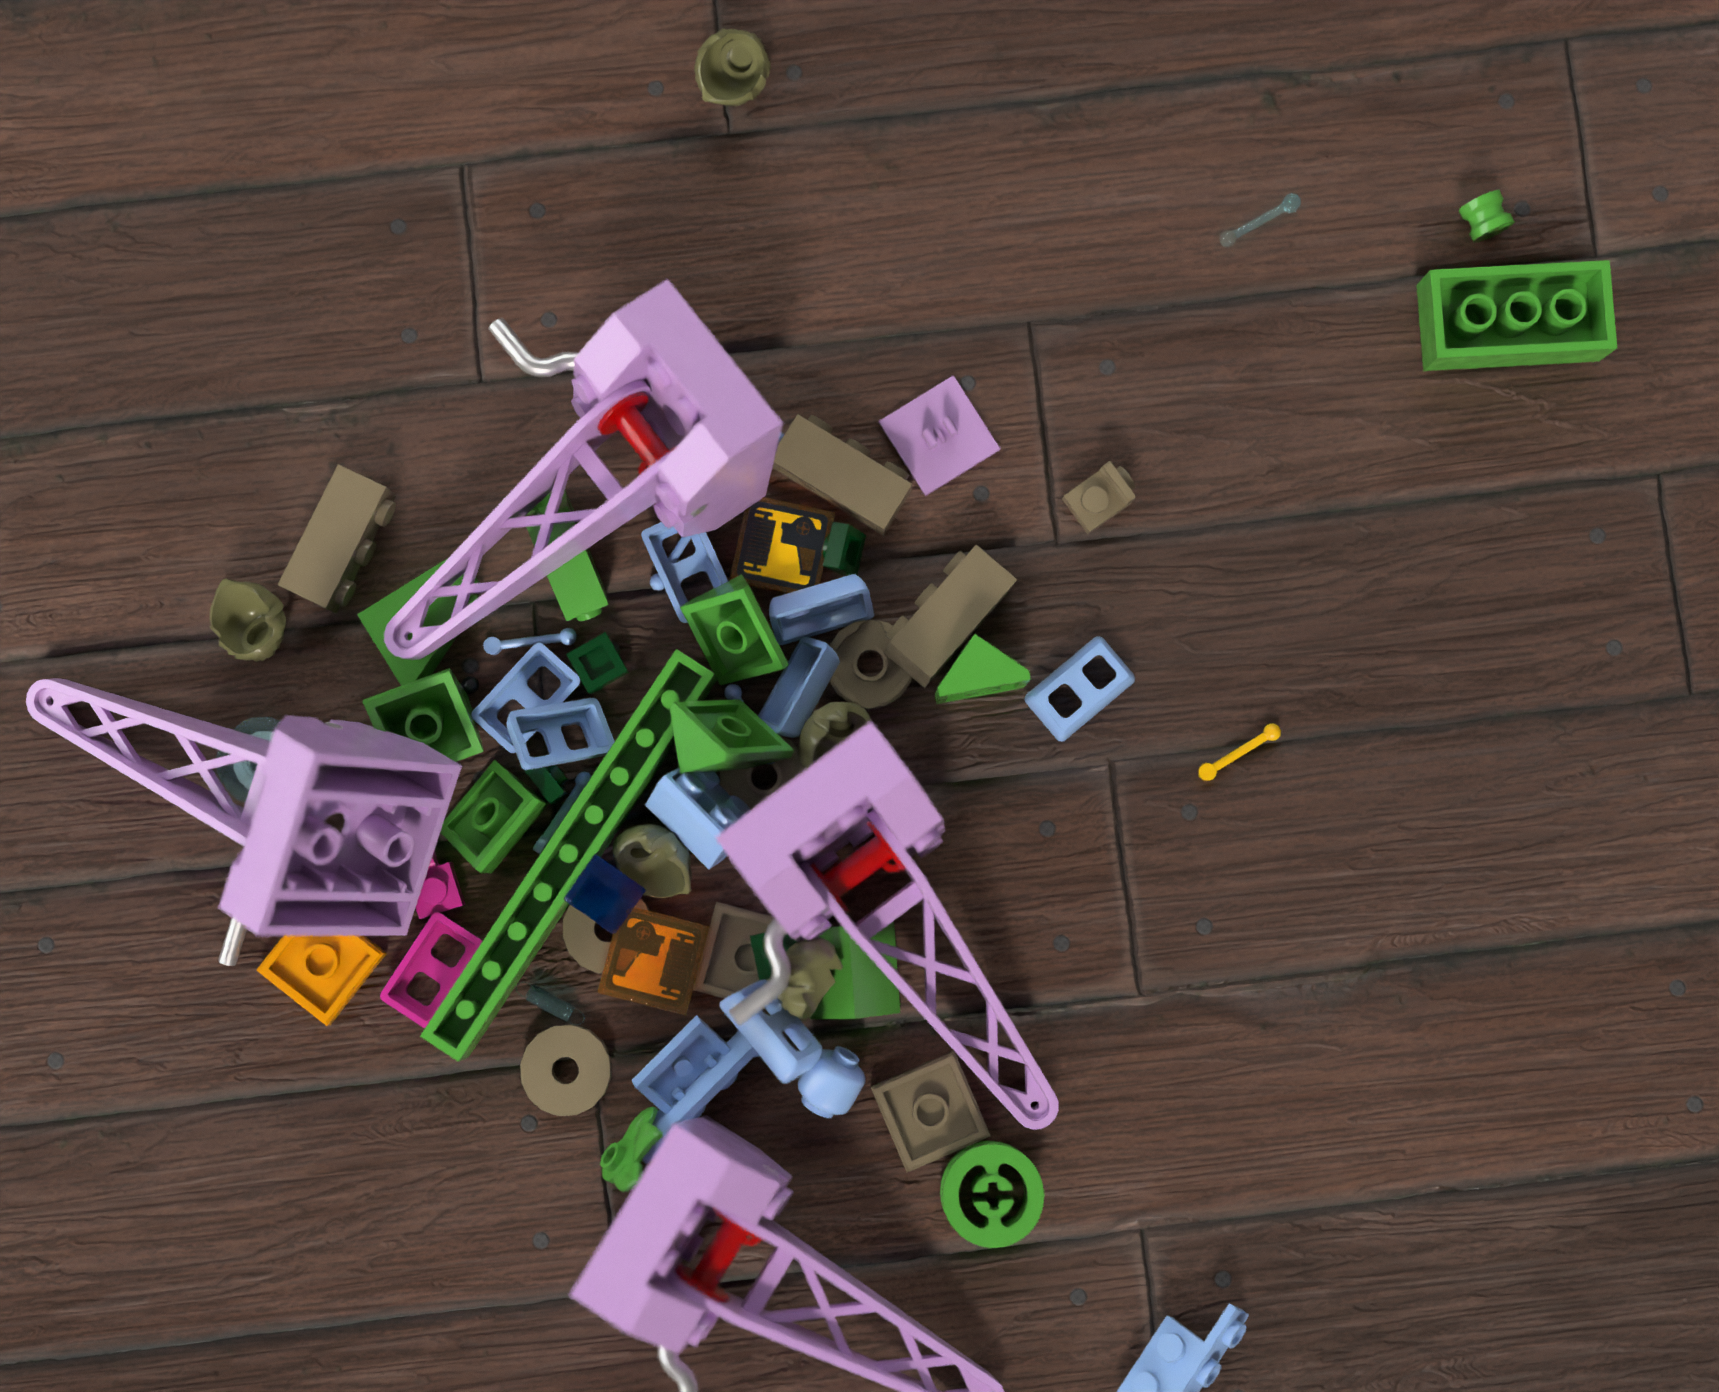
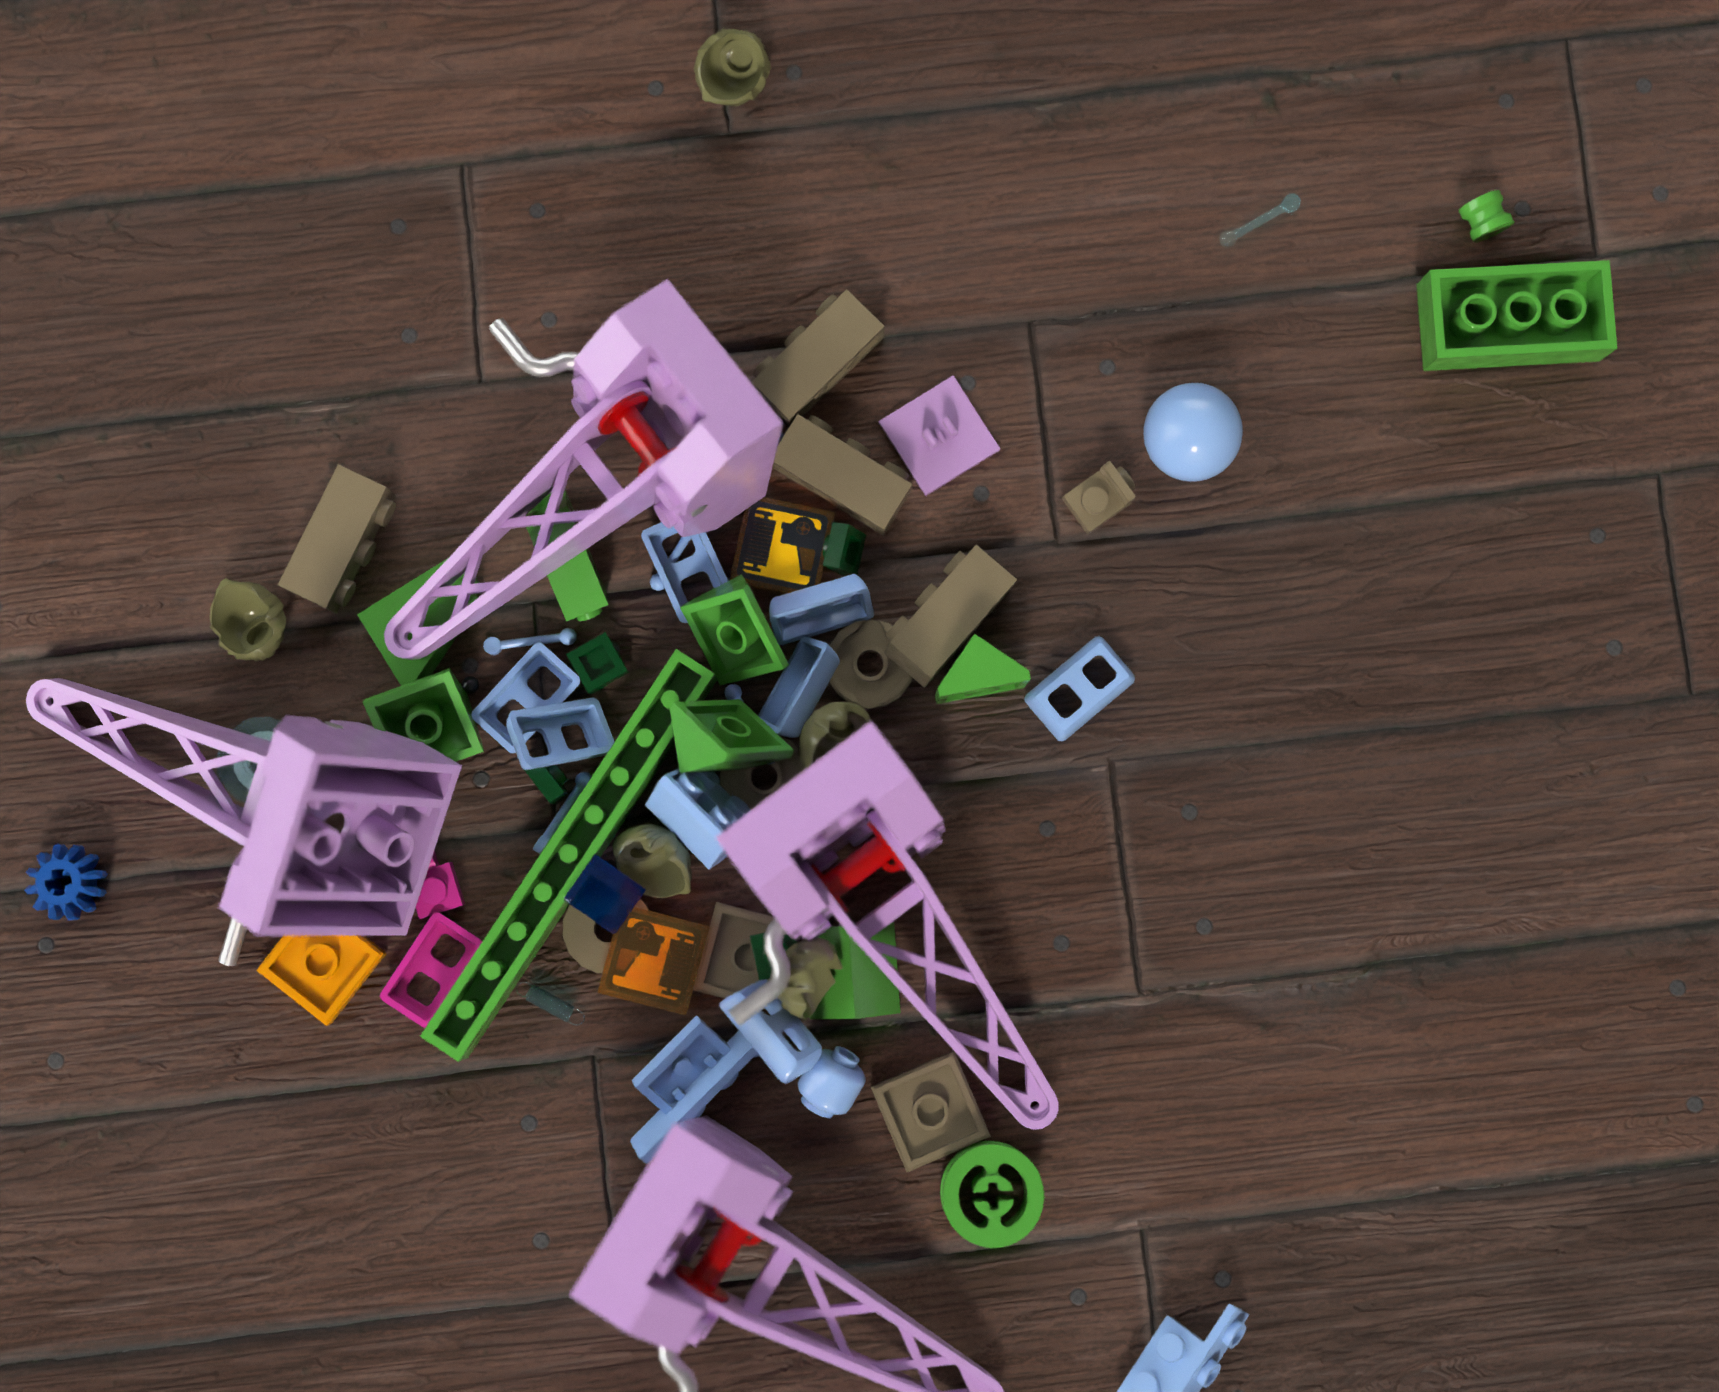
(56, 868): none -> blue gear
(492, 818): bright green slope -> none
(540, 1079): dark tan tile -> none
(623, 1159): bright green plate -> none
(817, 356): none -> dark tan brick
(1193, 432): none -> light blue piece
(1208, 771): yellow hinge -> none

